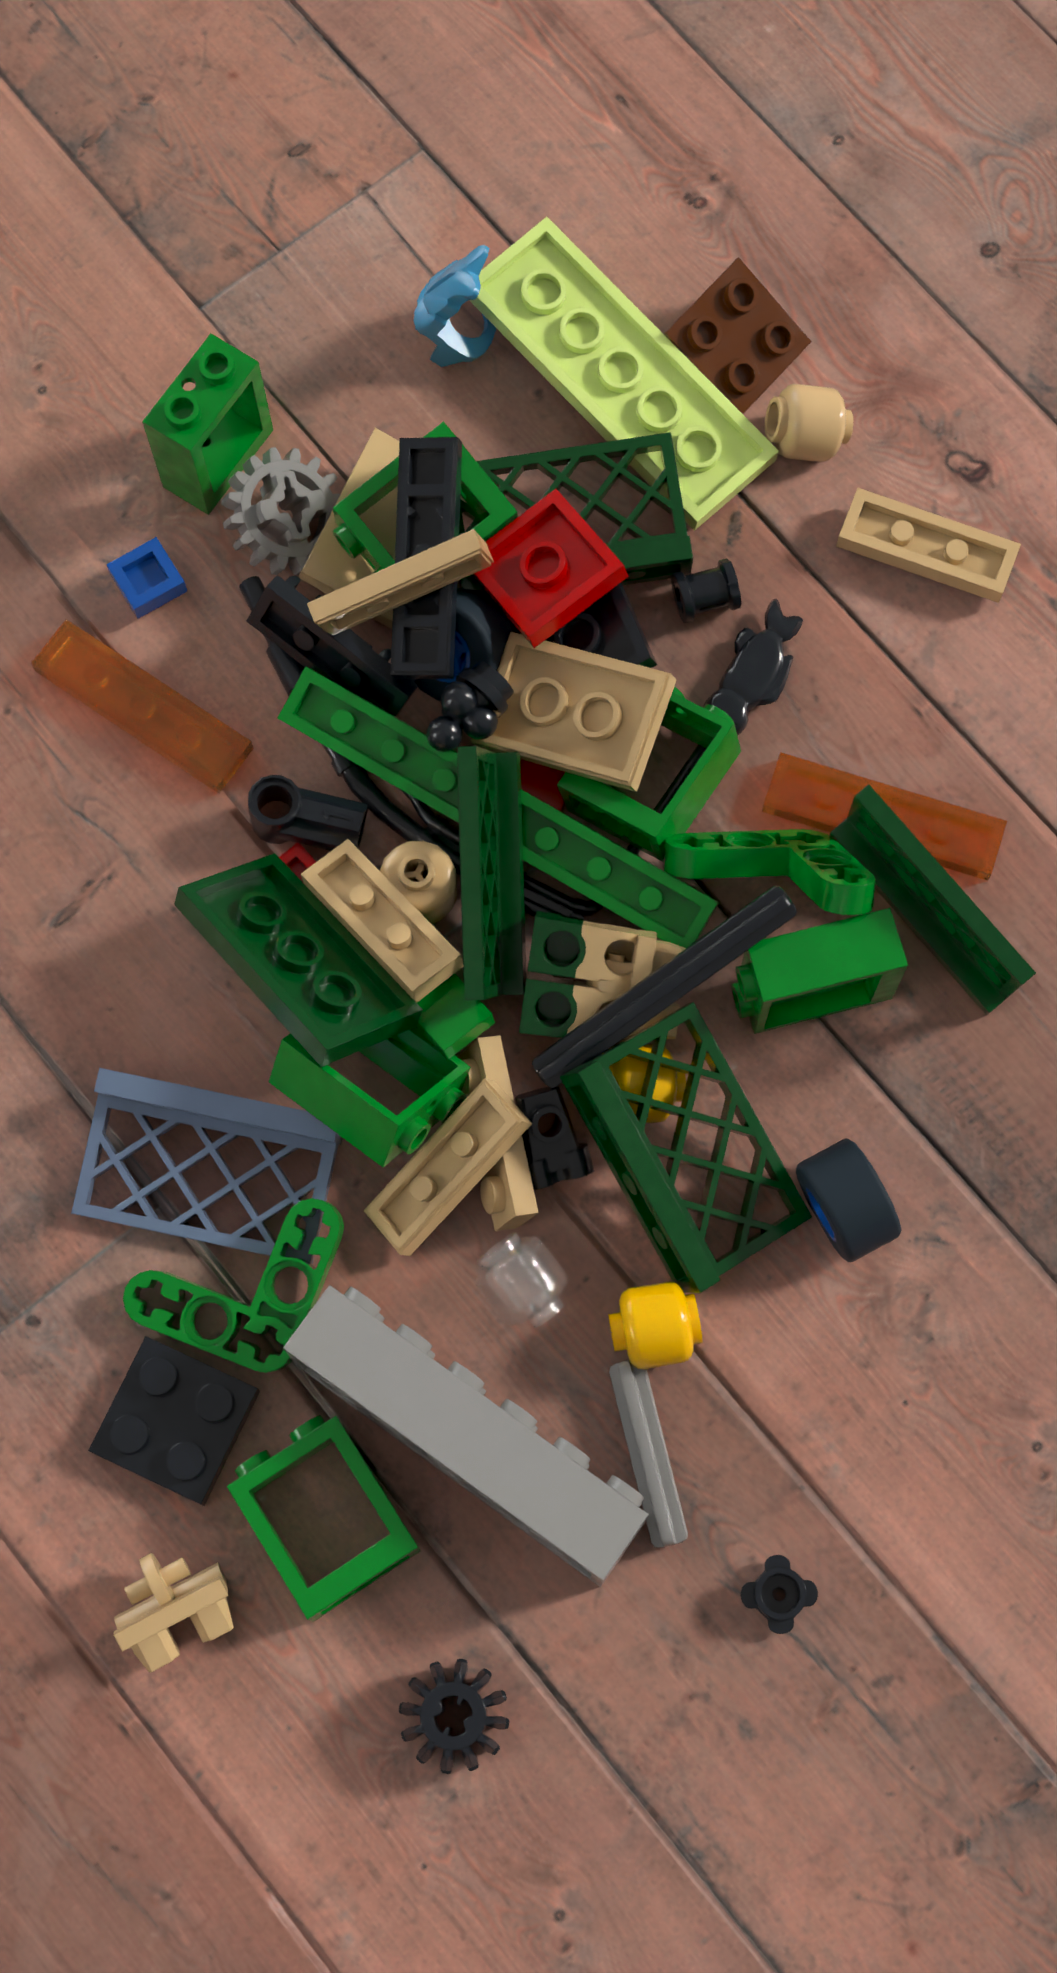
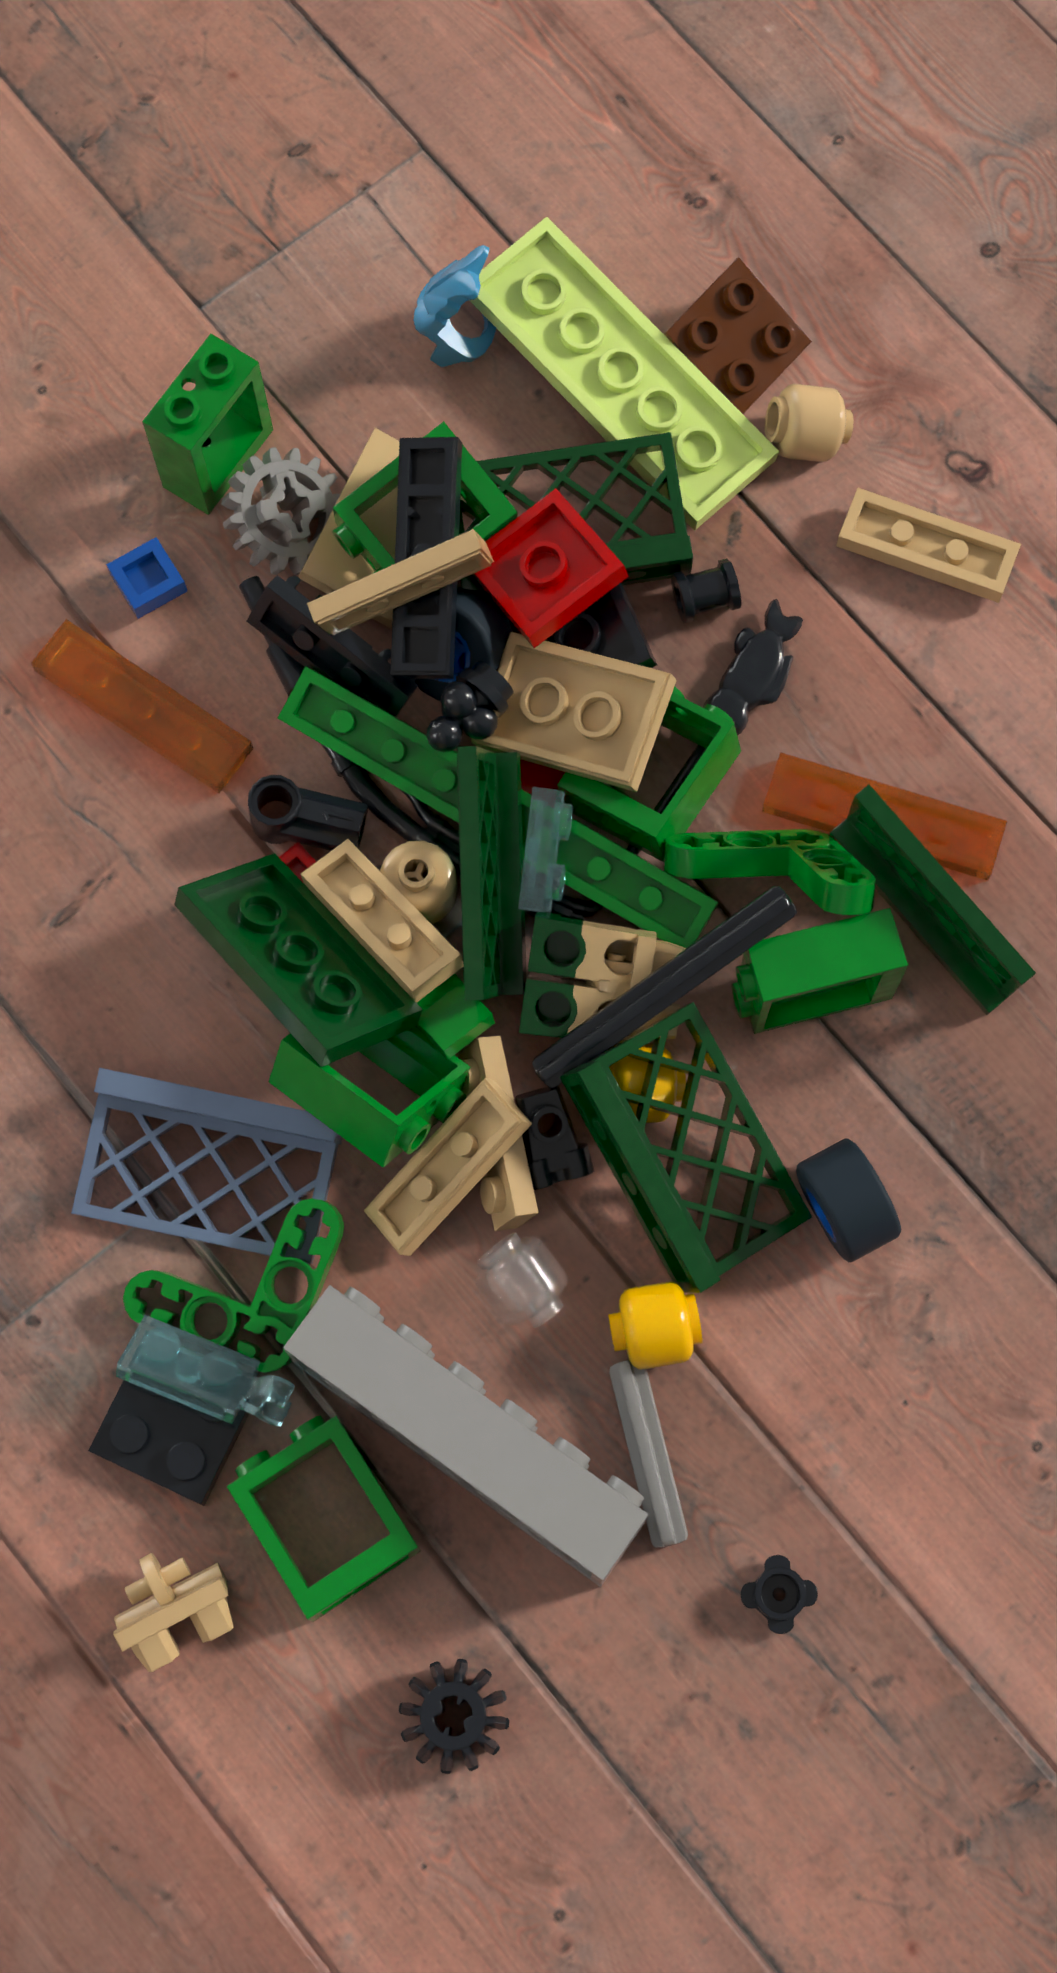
(202, 1374): none -> clear light blue plate
(542, 876): none -> clear light blue plate

